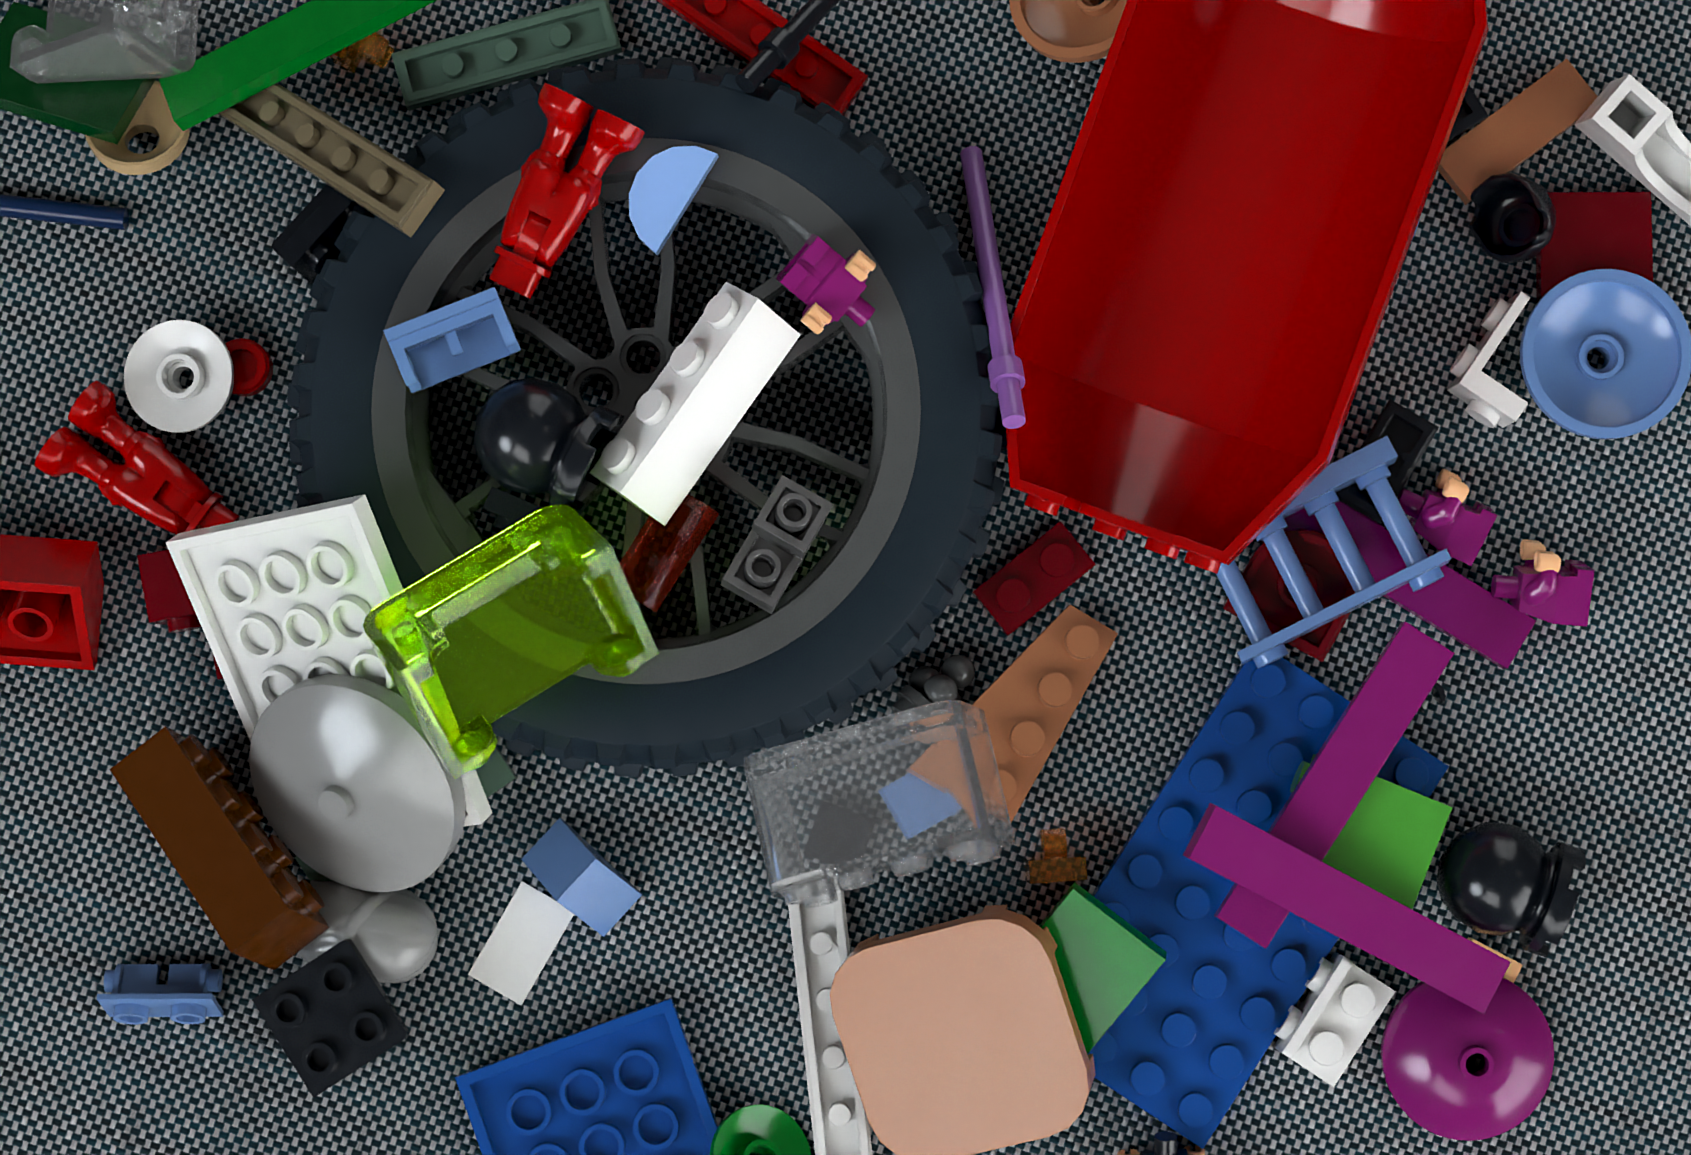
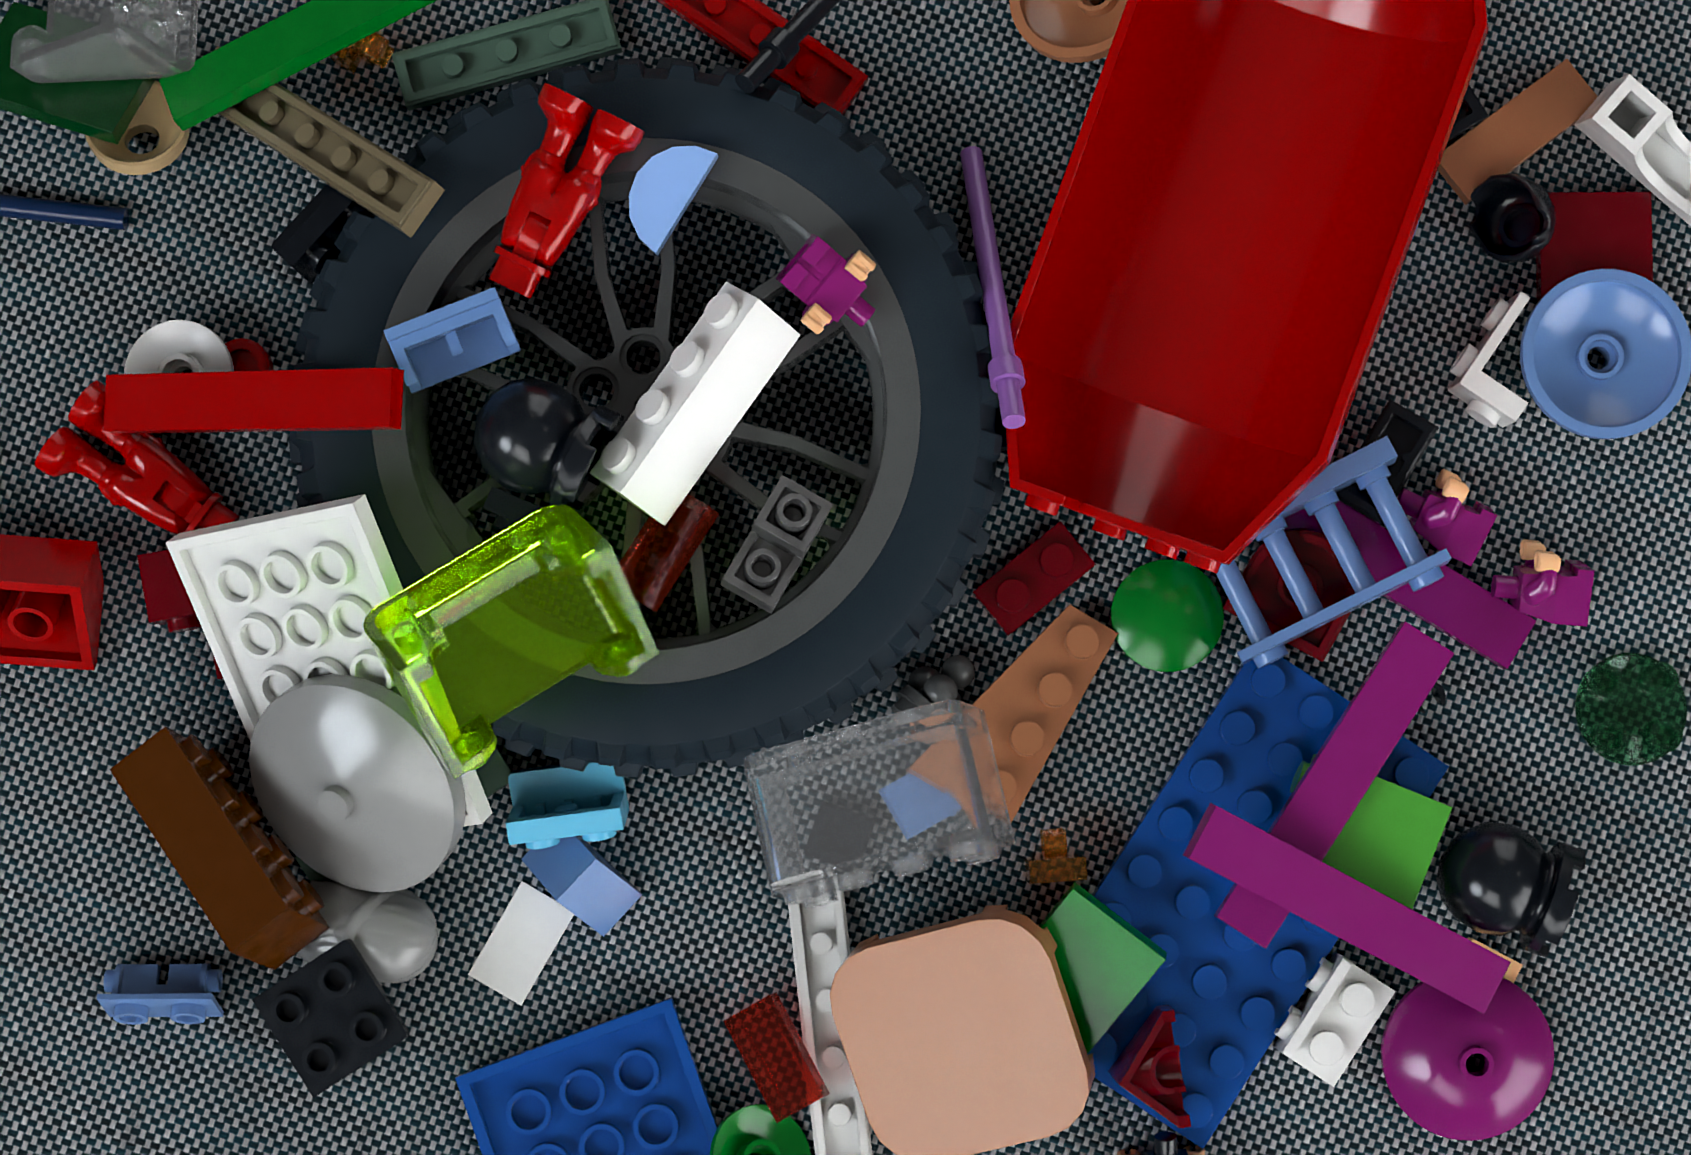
(255, 401): none -> red tile
(565, 803): none -> medium azure bracket
(776, 1057): none -> clear red tile
(1152, 1067): none -> dark red slope
(1167, 615): none -> green dish
(1631, 709): none -> clear green dish

